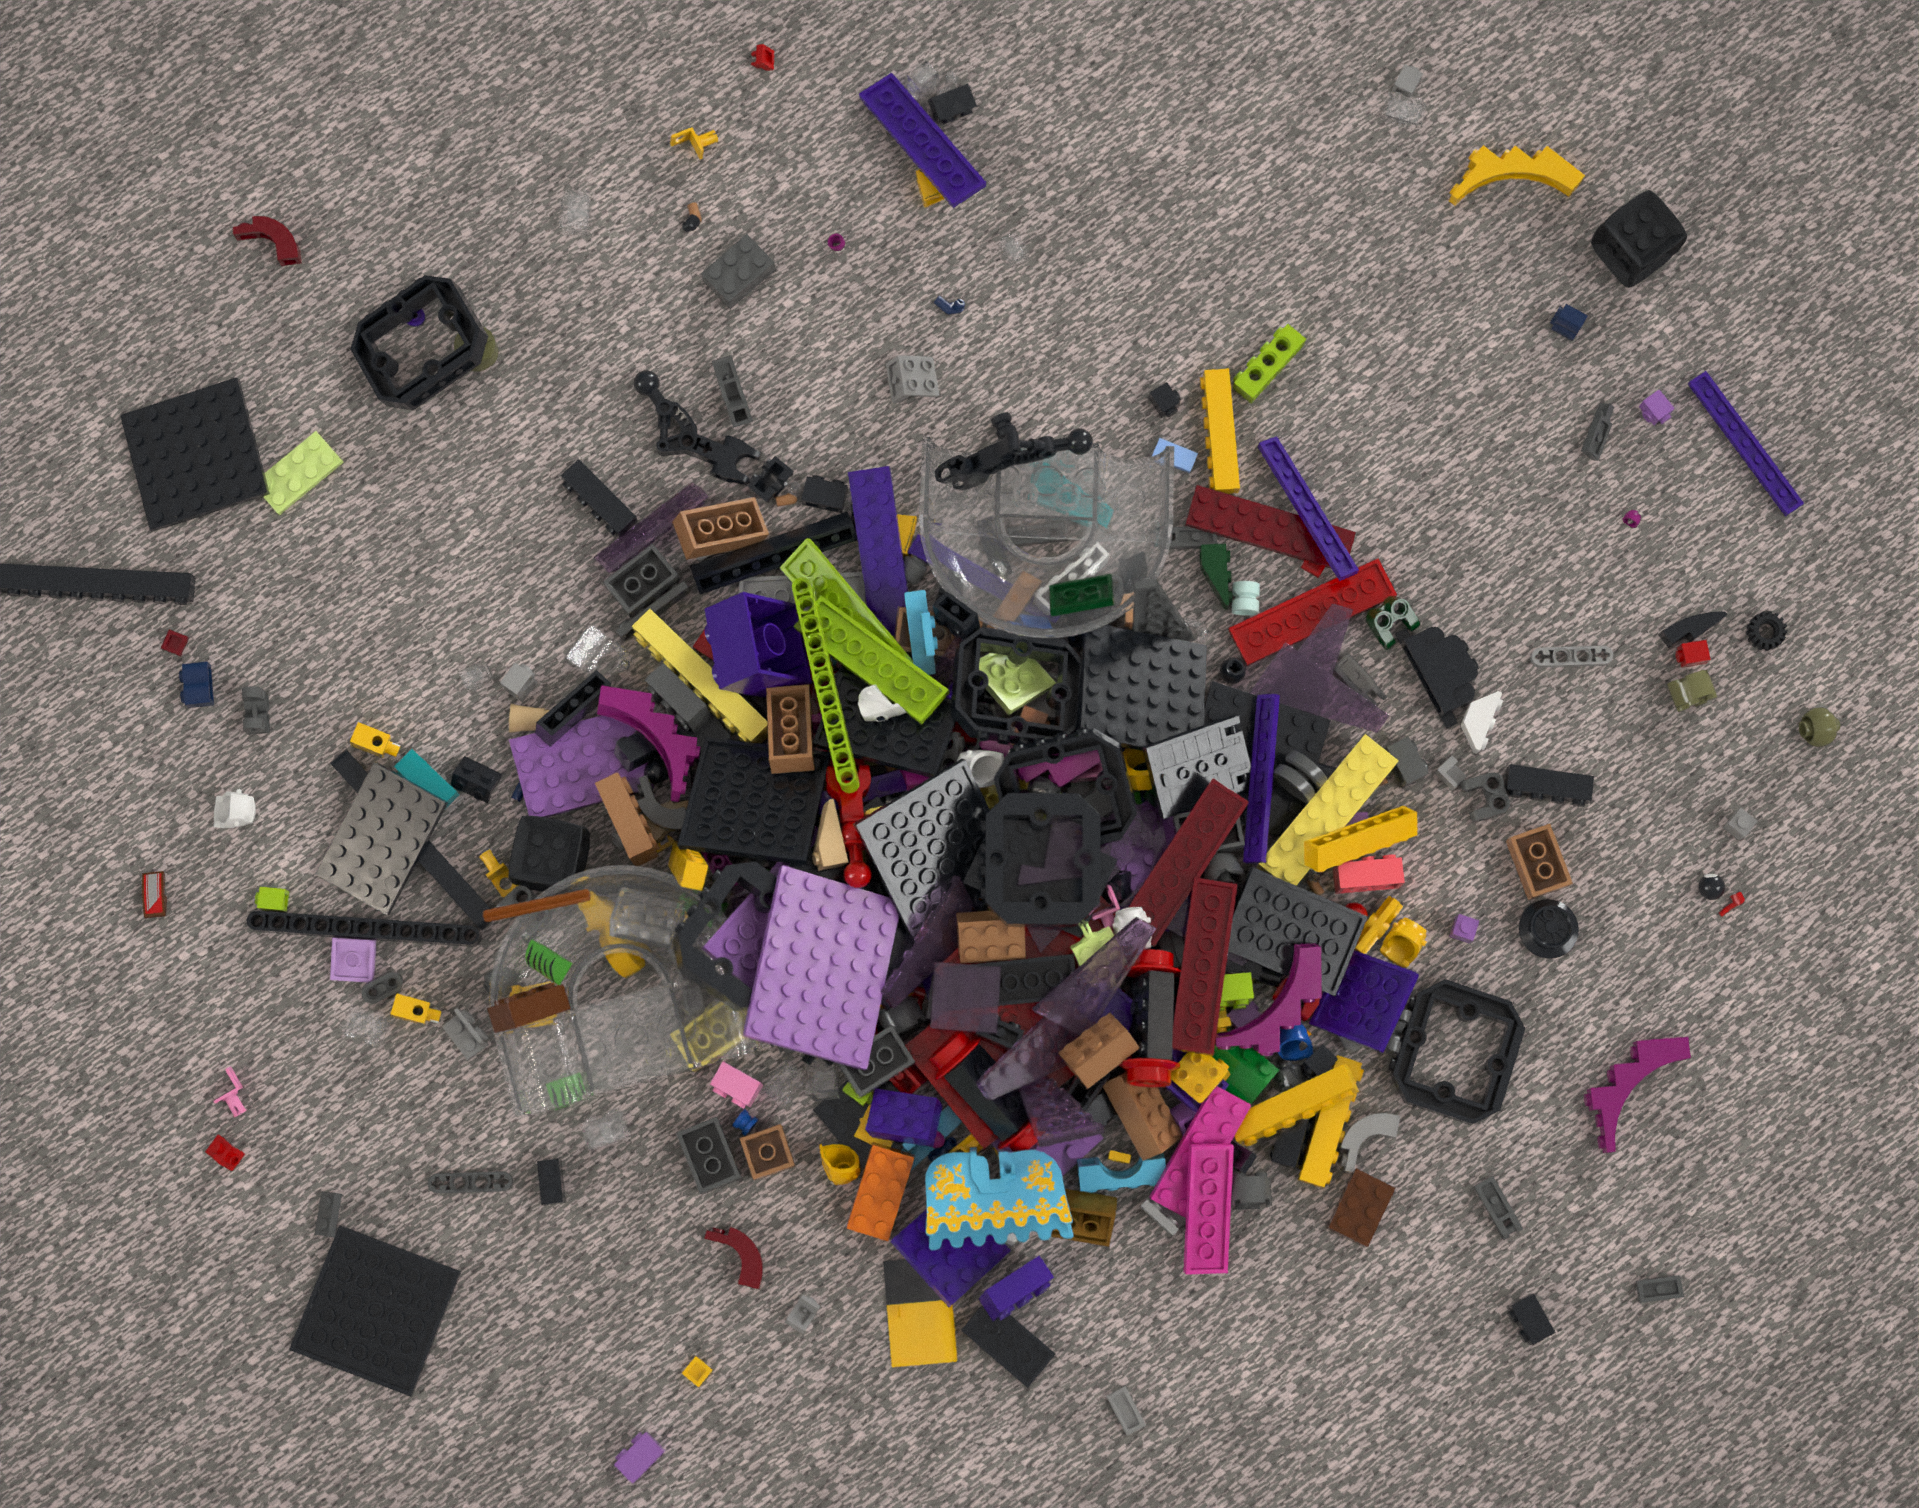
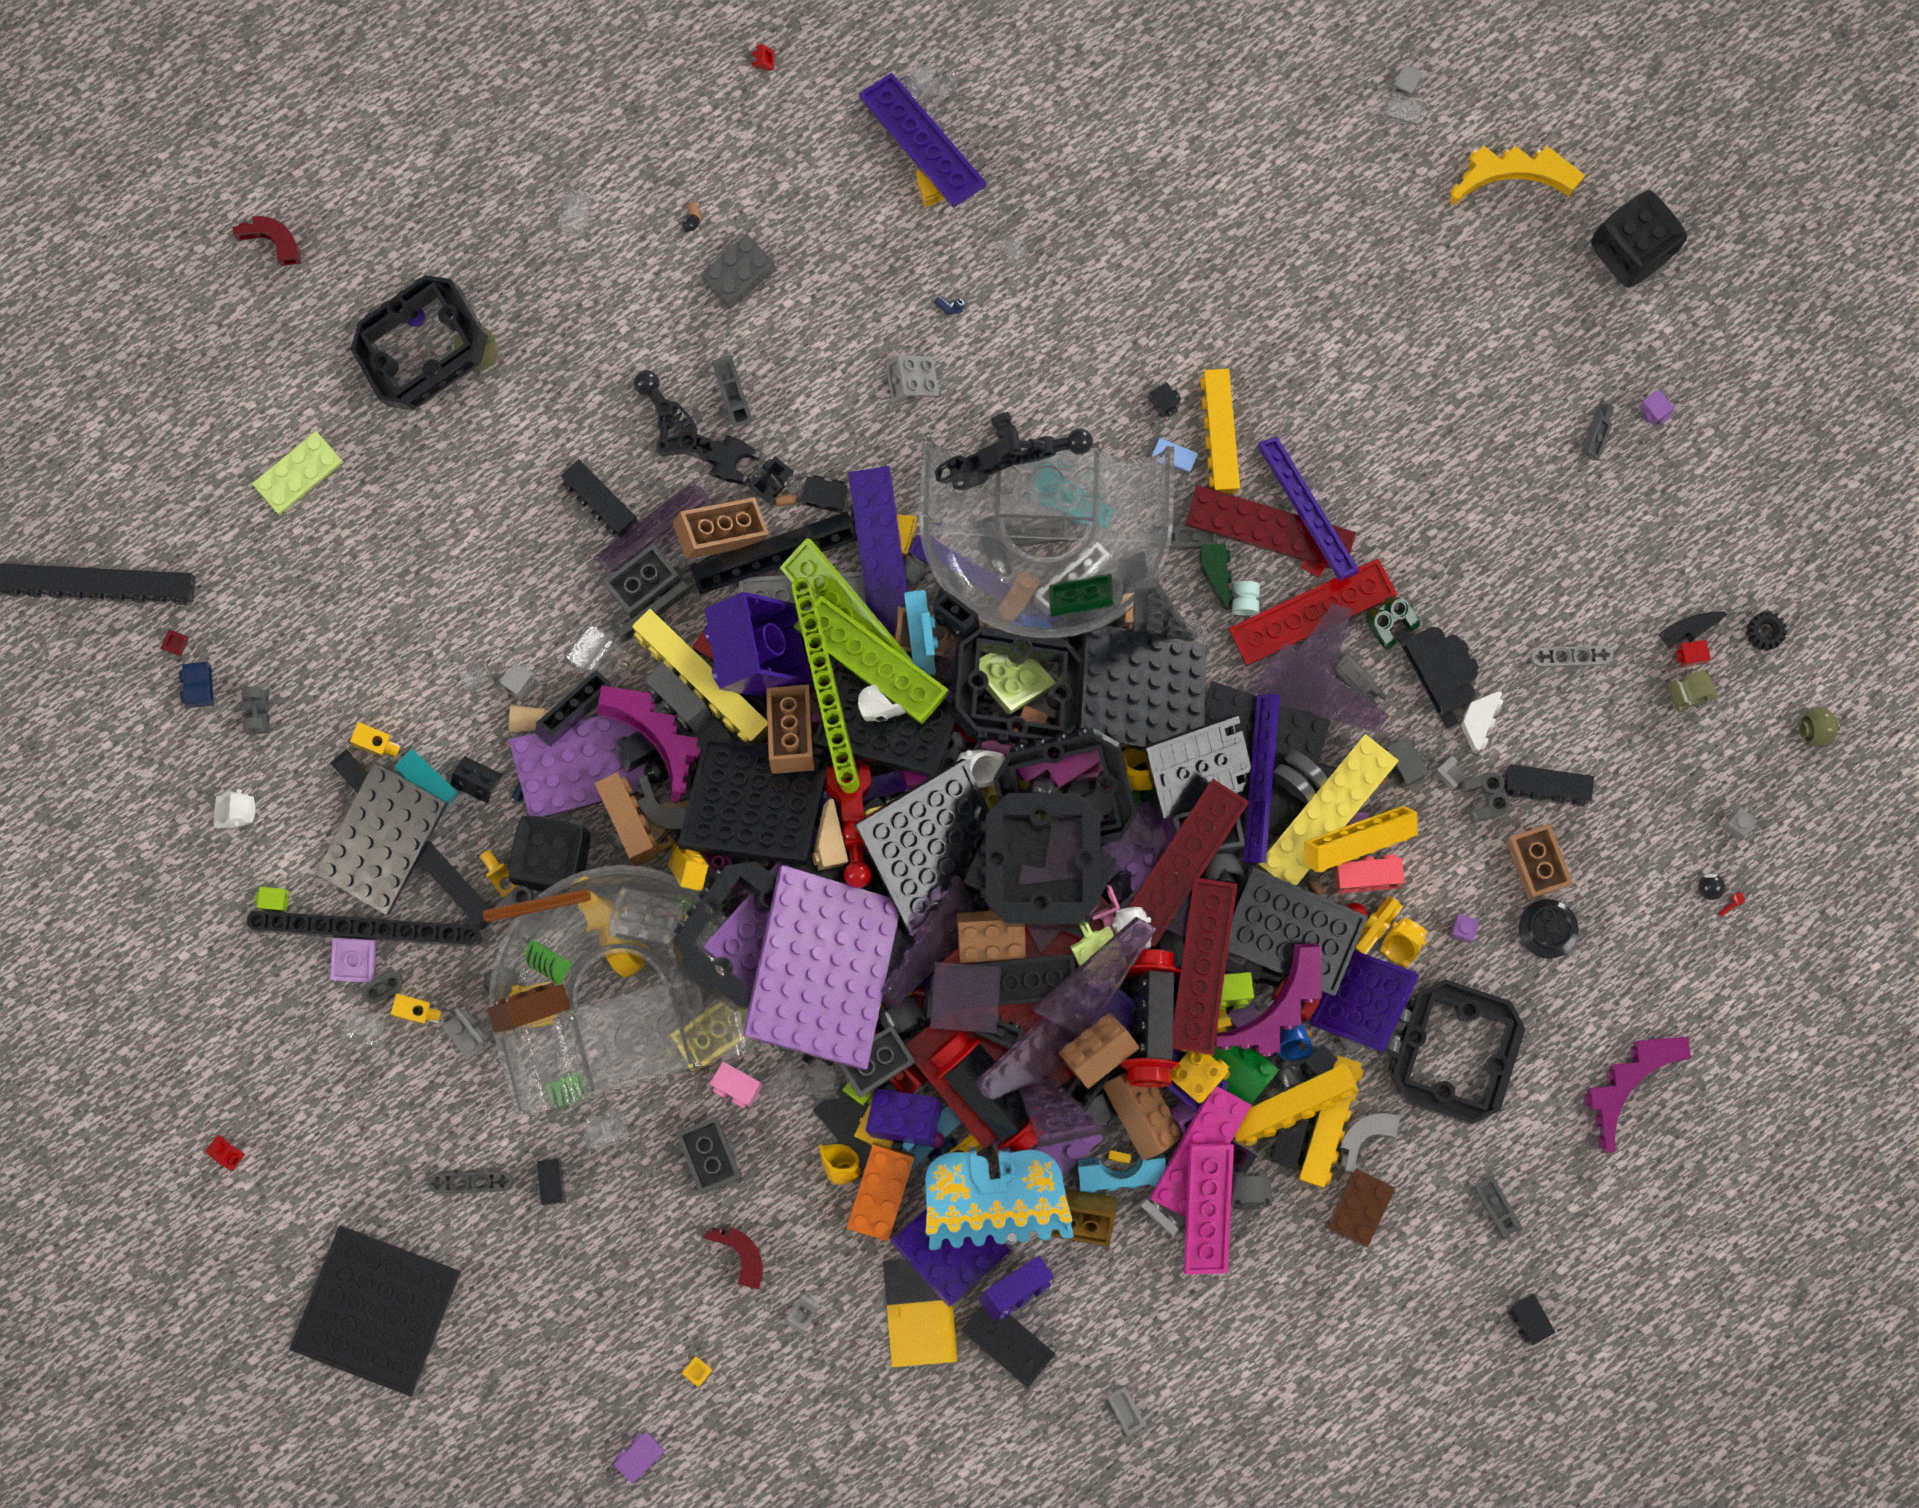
(153, 894): slope -> none
(194, 454): black plate -> none
(231, 1097): bright pink bracket -> none
(328, 1214): dark grey plate -> none
(697, 142): yellow bracket -> none
(745, 1122): blue wheel -> none
(767, 1152): medium nougat brick -> none
(836, 238): magenta hinge -> none
(952, 103): black brick -> none
(1237, 666): black piece -> none
(1283, 336): lime brick -> none
(1568, 321): dark blue brick -> none
(1634, 516): magenta hinge -> none
(1659, 1289): dark grey plate -> none
(1745, 443): dark purple plate -> none

